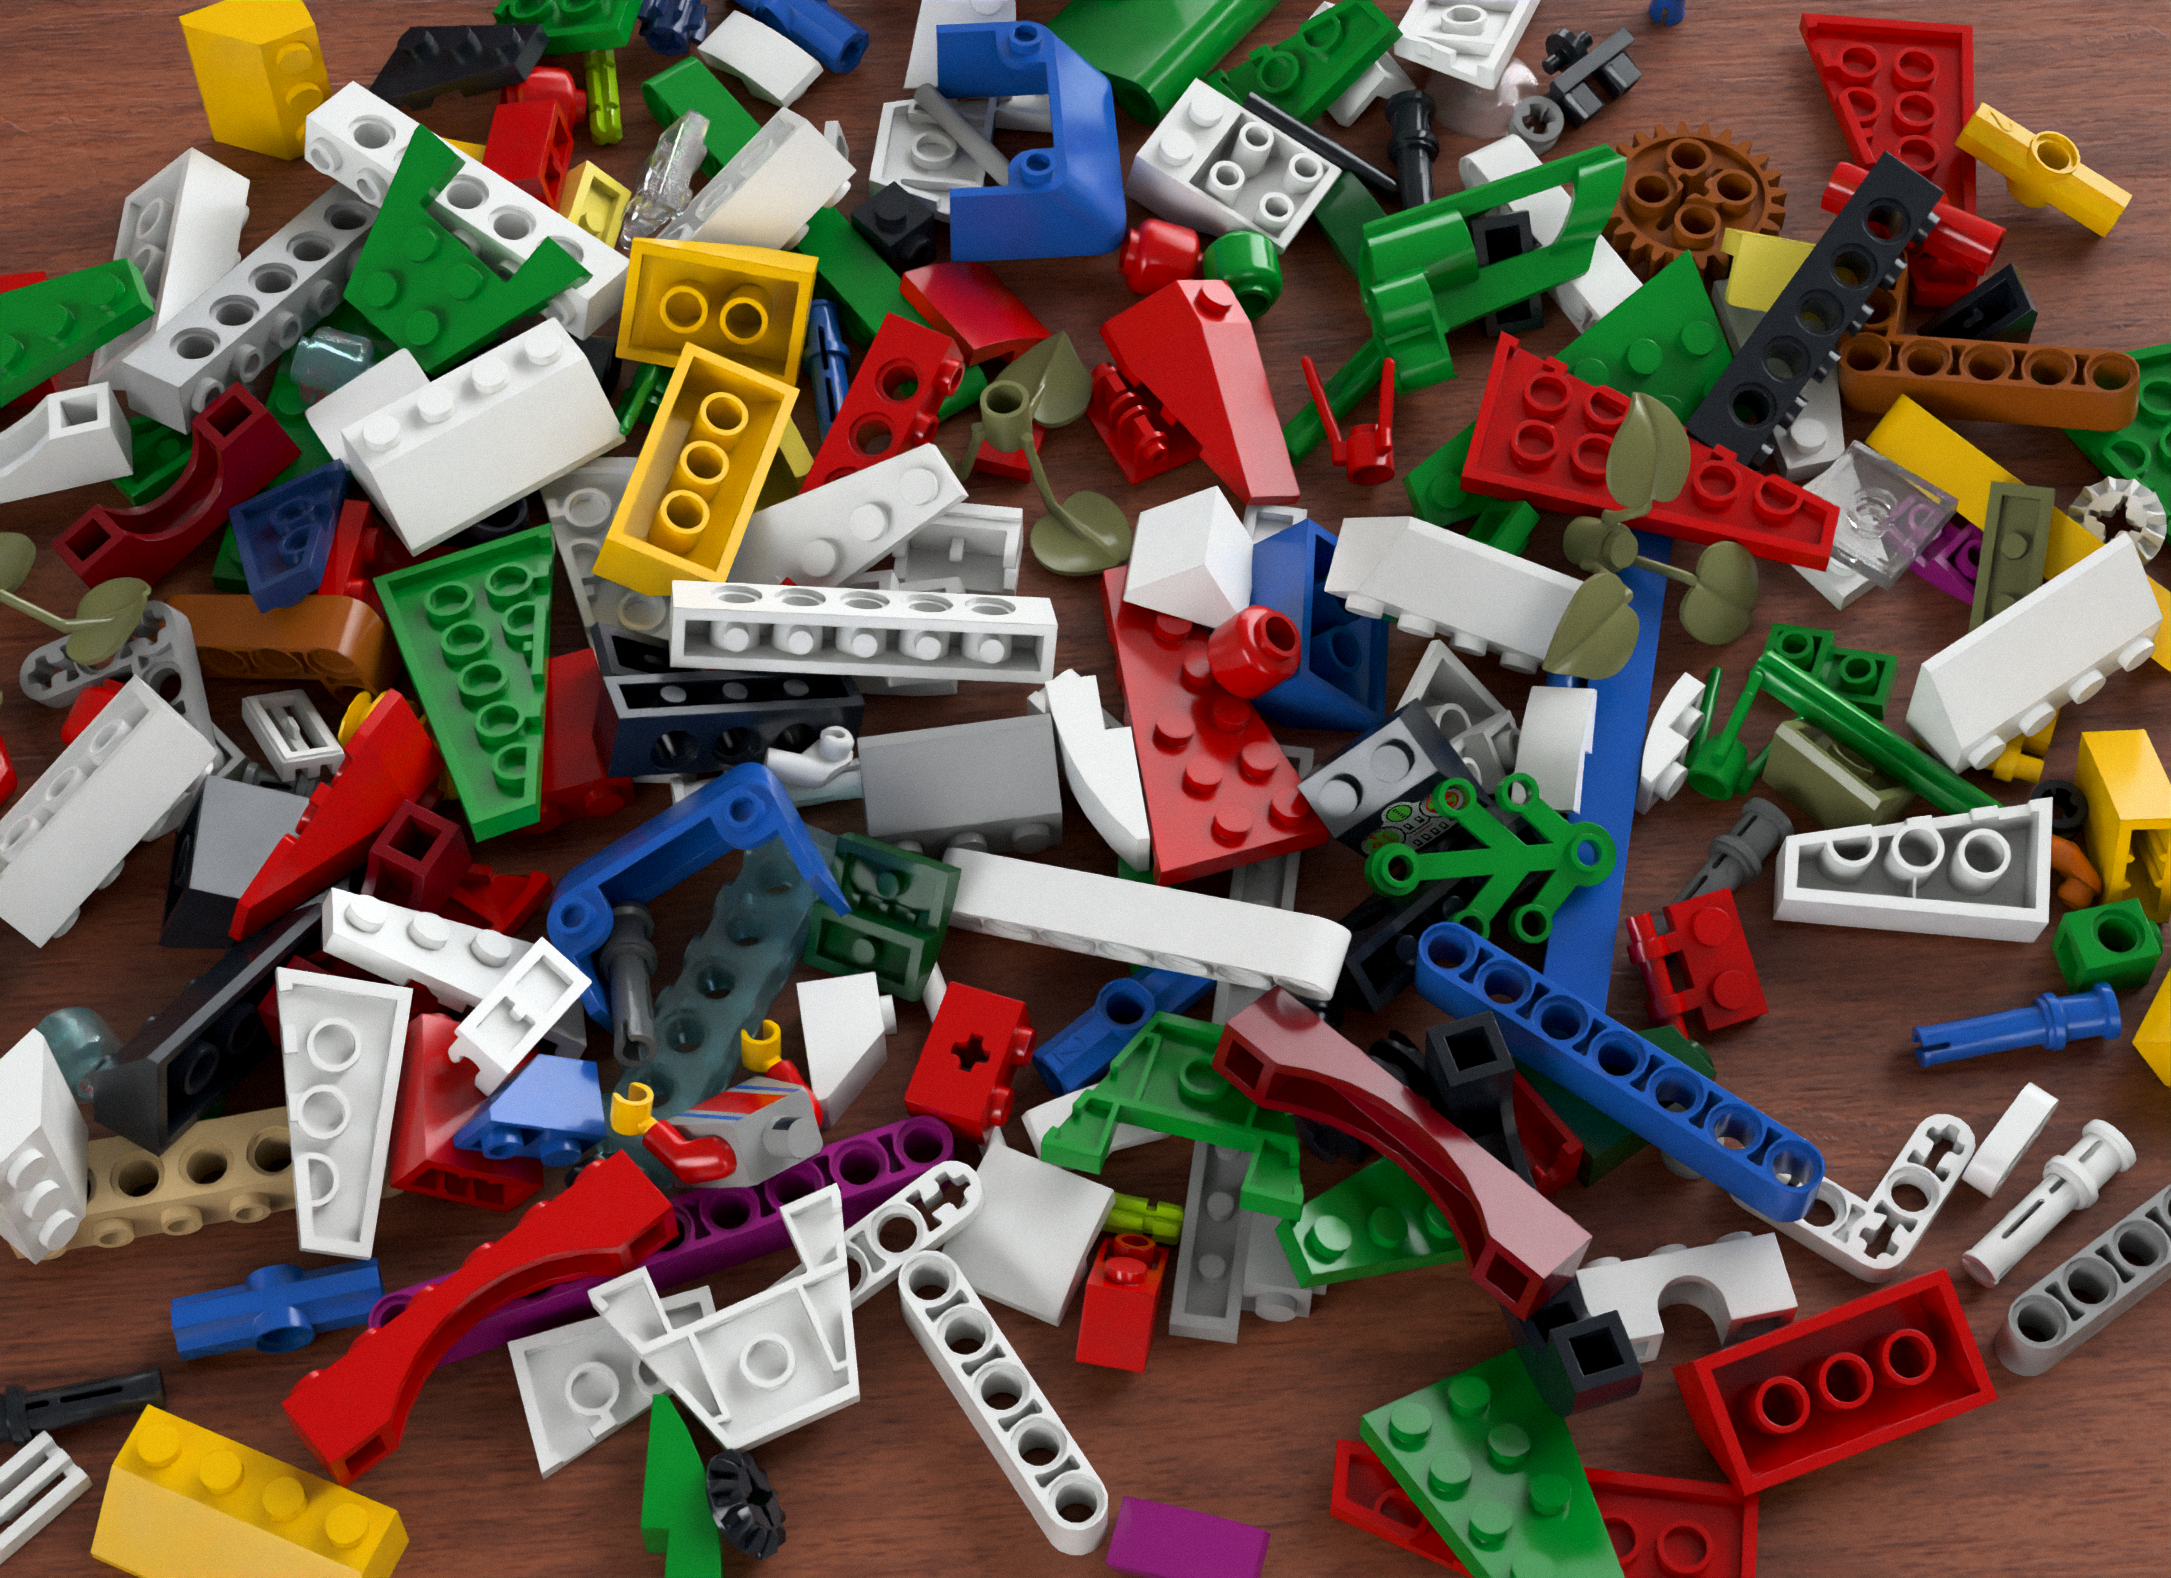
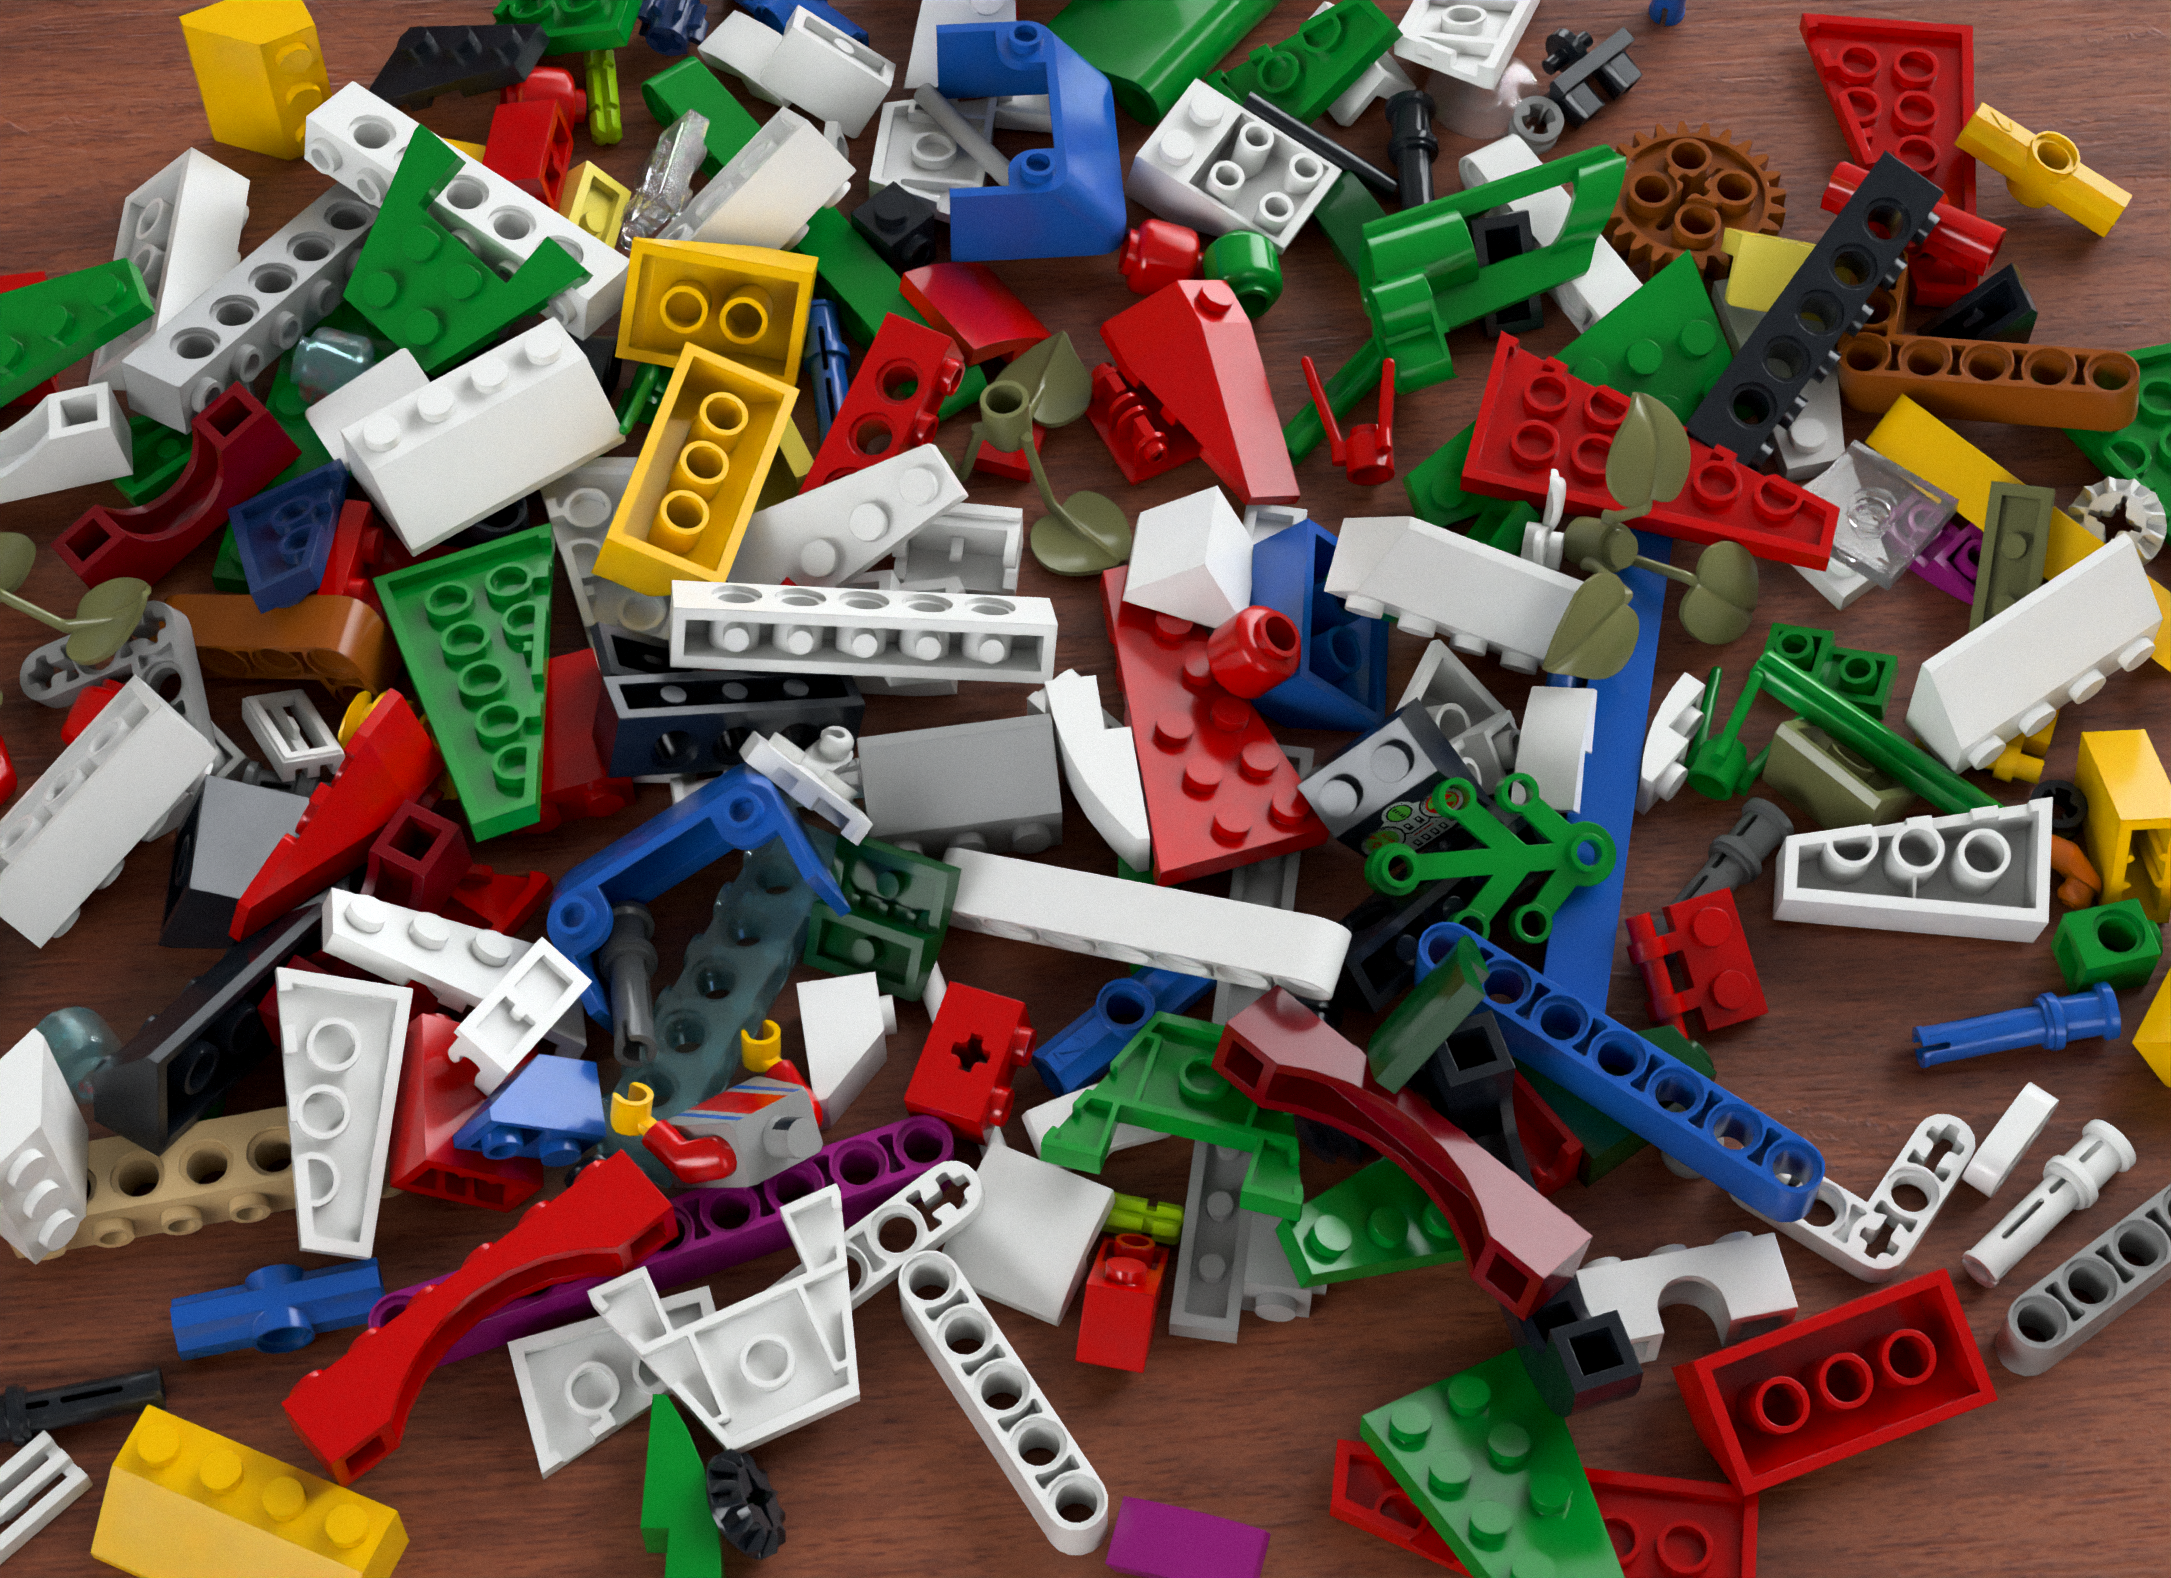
(827, 795): none -> white wing
(828, 72): none -> white panel
(1428, 1015): none -> dark green slope
(1540, 540): none -> white plate

